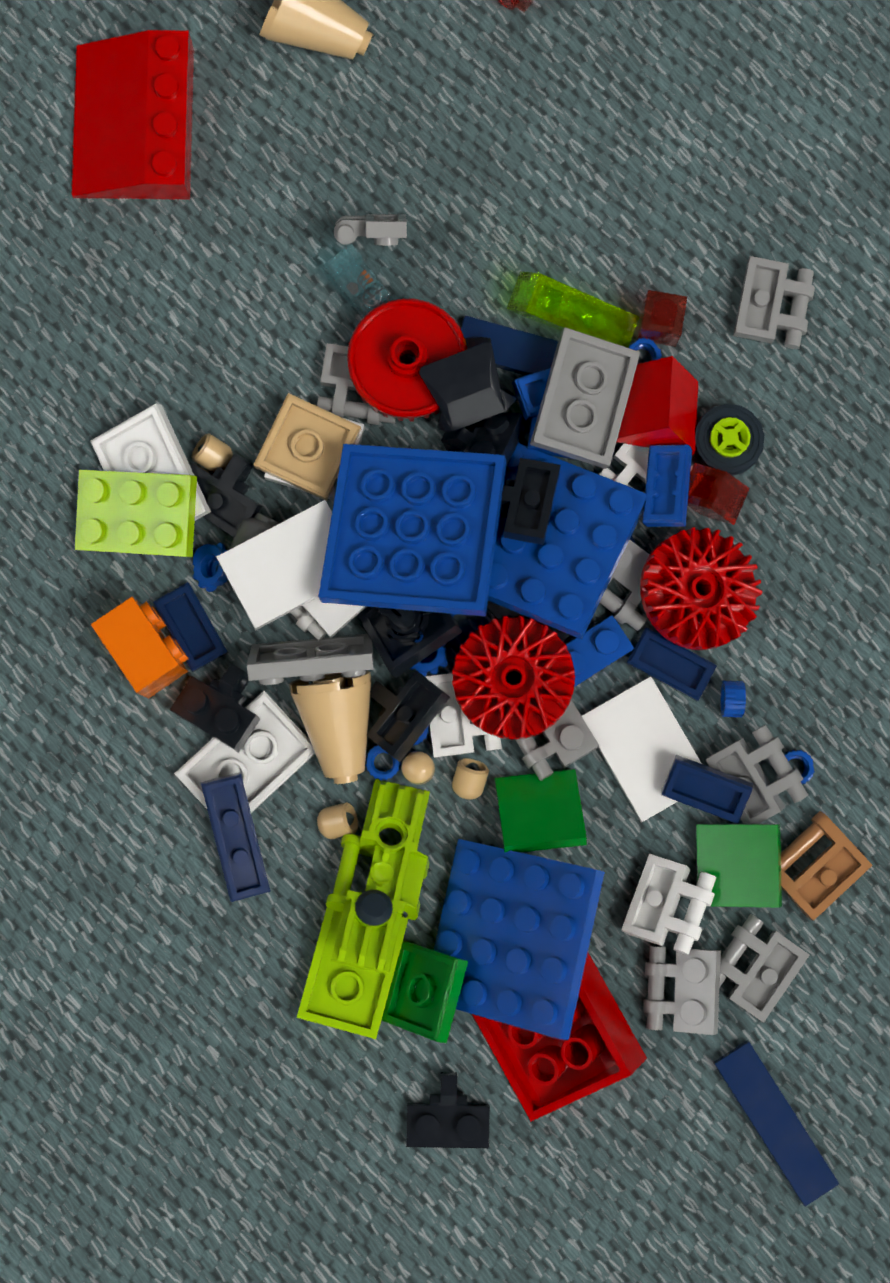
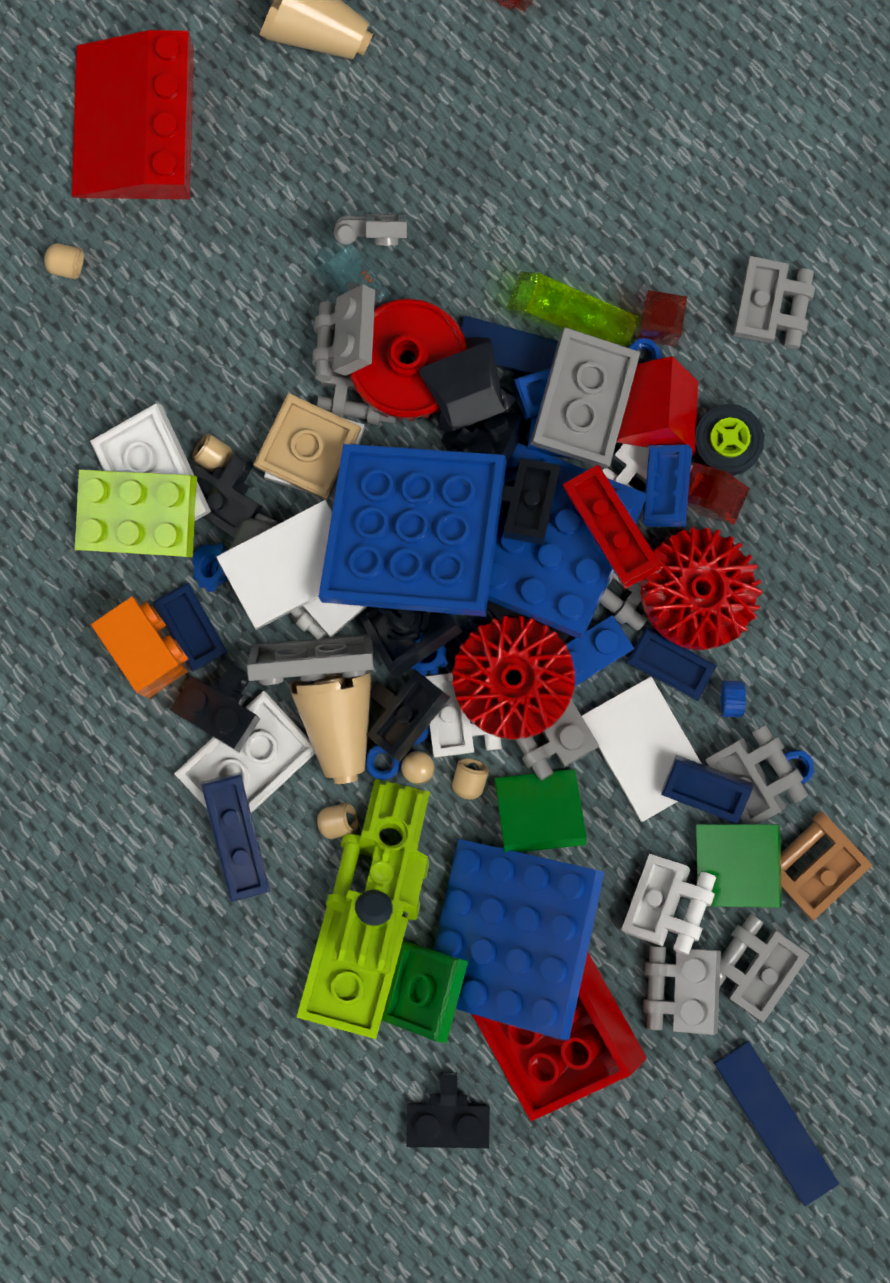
(64, 260): none -> tan piece
(353, 330): none -> light grey plate
(612, 526): none -> red plate

